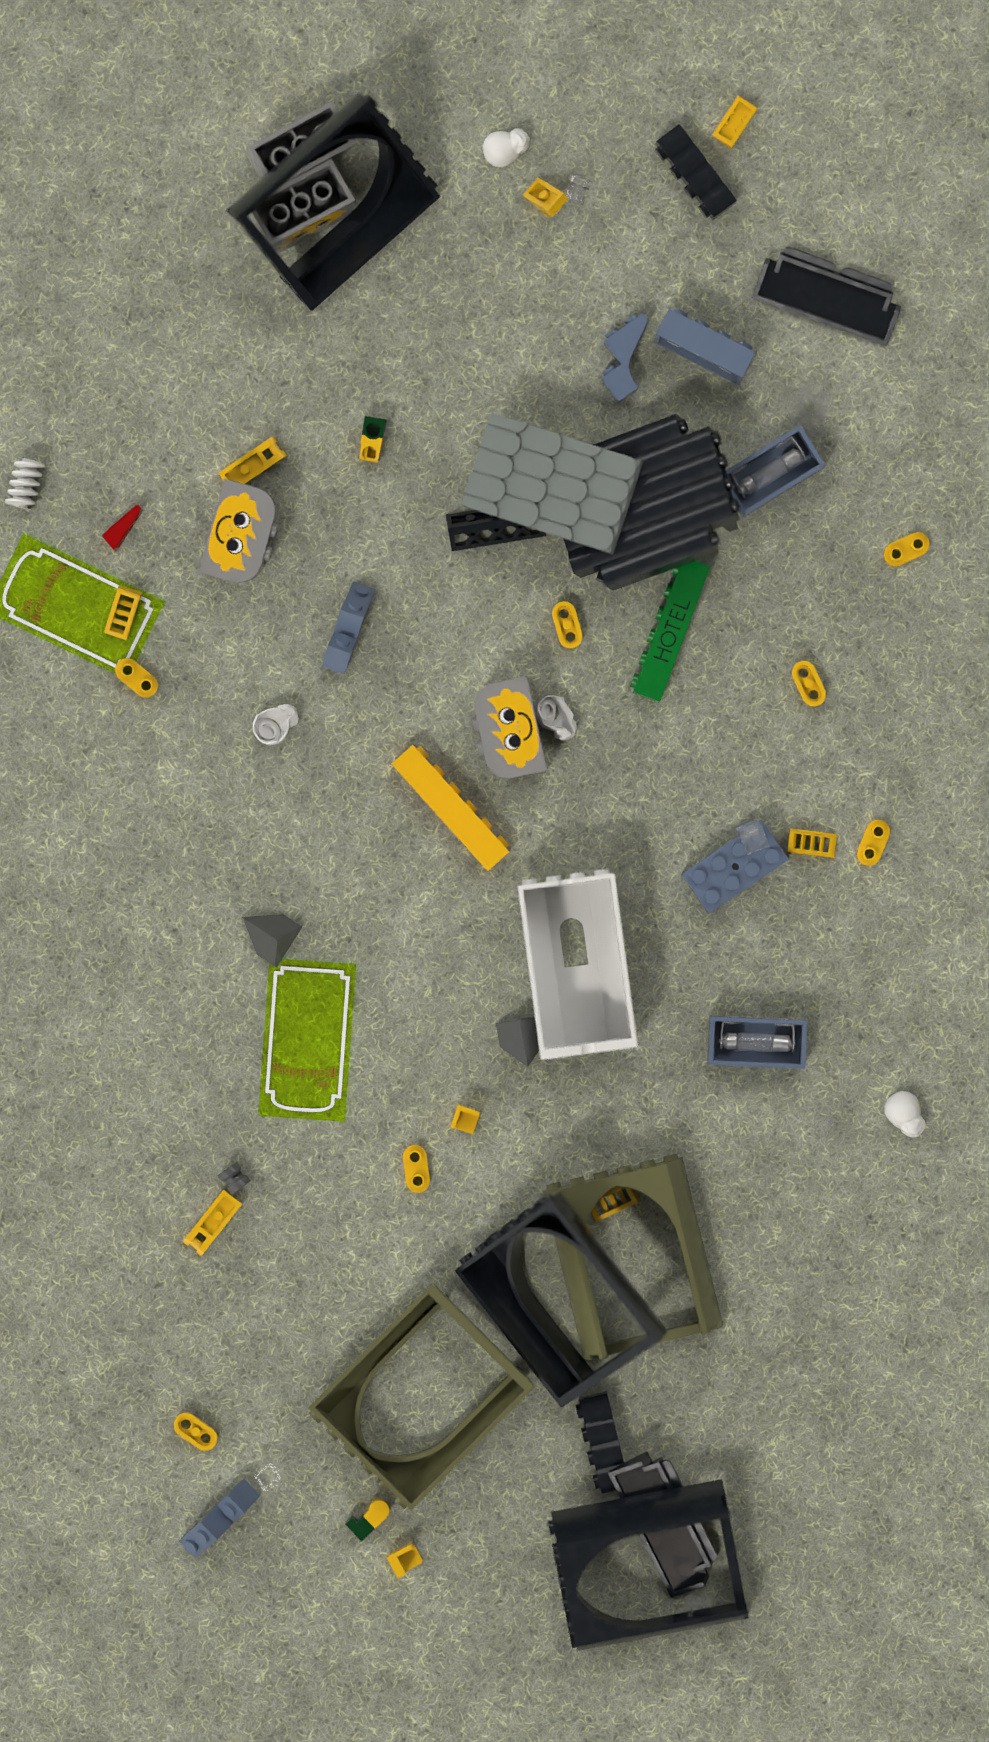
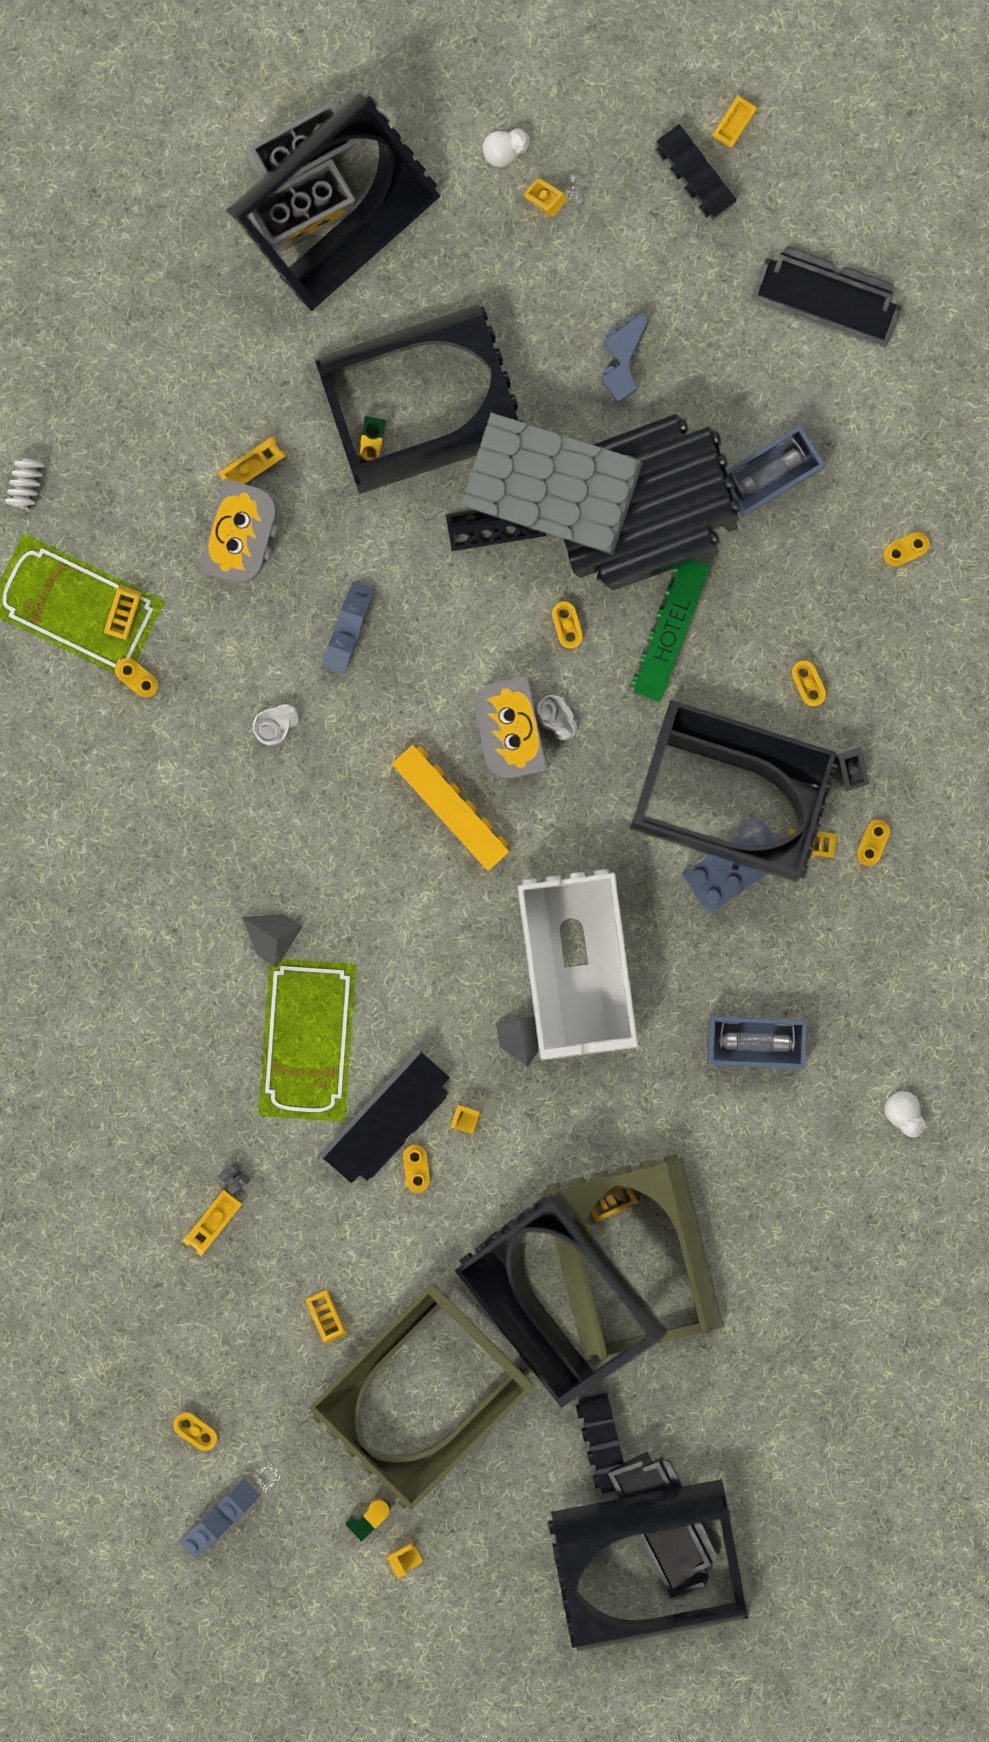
(118, 532): red slope -> none
(318, 1320): none -> yellow slope
(388, 1119): none -> black slope
(459, 329): none -> black panel
(704, 346): sand blue piece -> none
(789, 764): none -> black panel
(851, 769): none -> dark grey slope

